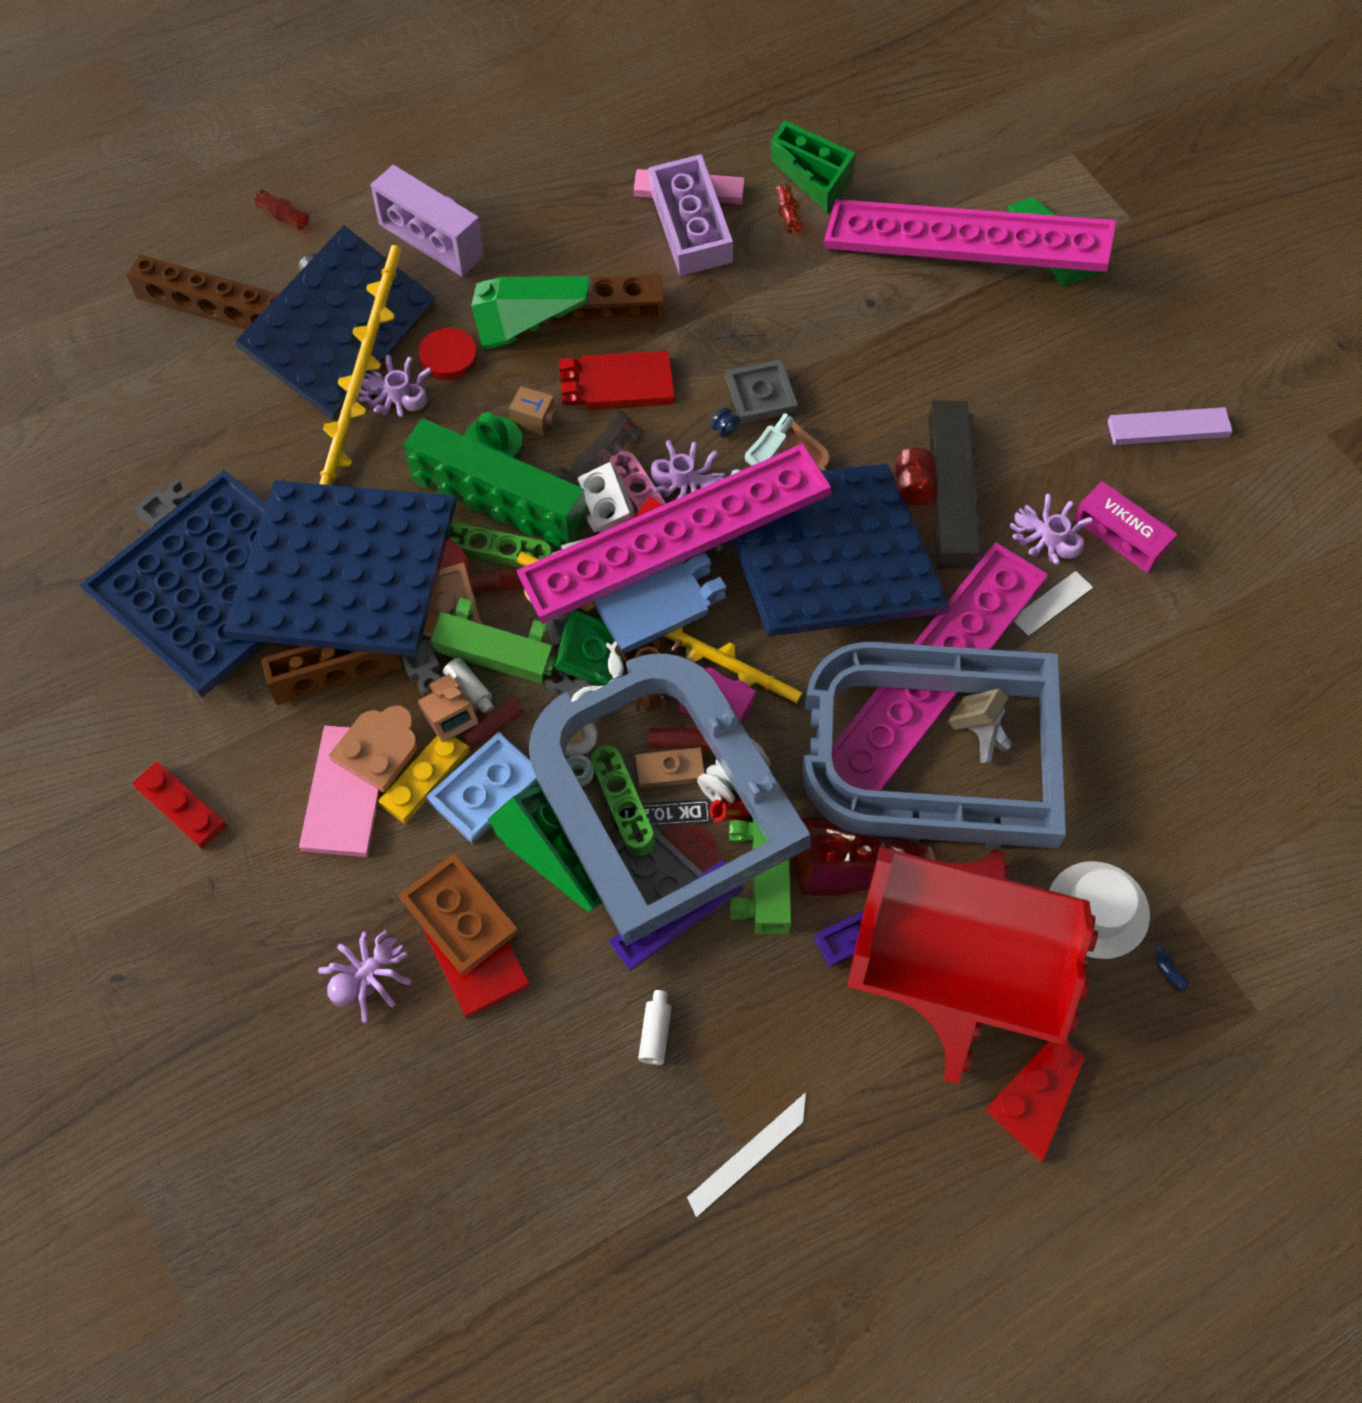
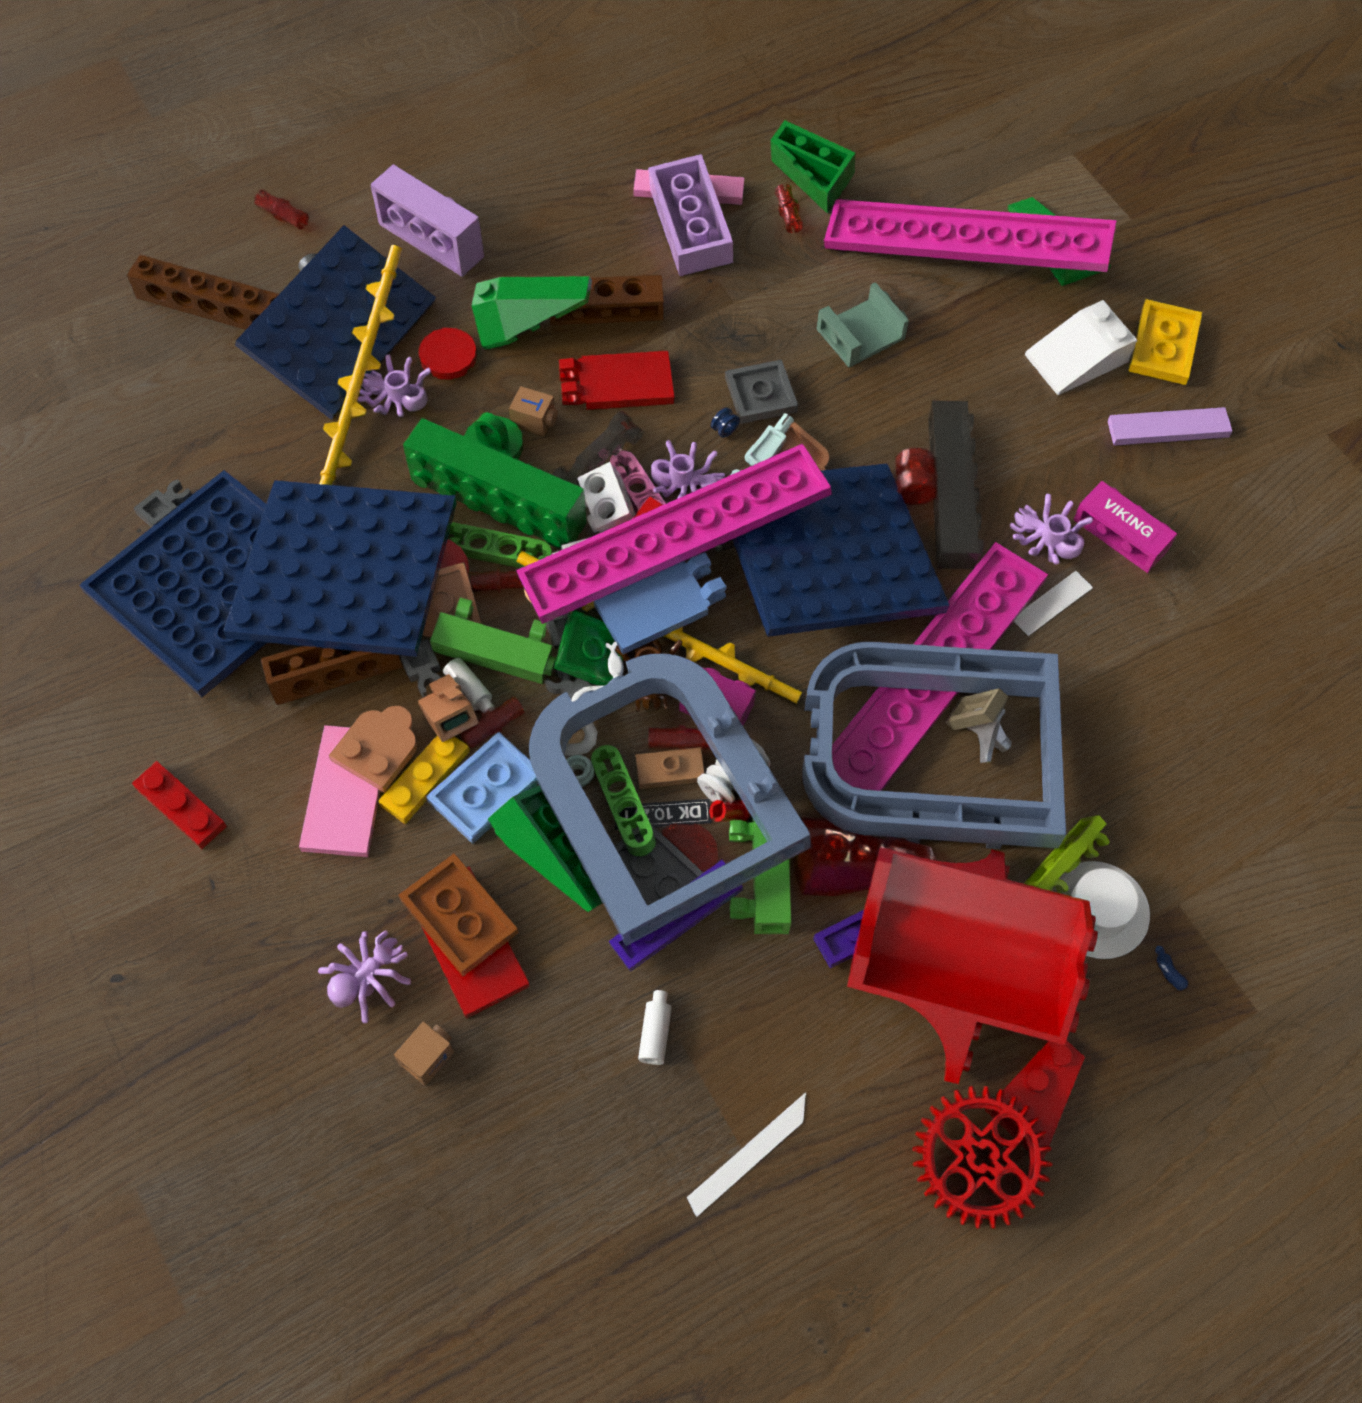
(425, 1052): none -> medium nougat brick
(863, 328): none -> sand green panel
(1025, 1130): none -> red gear
(1068, 855): none -> lime plate
(1082, 348): none -> white slope
(1165, 342): none -> yellow plate

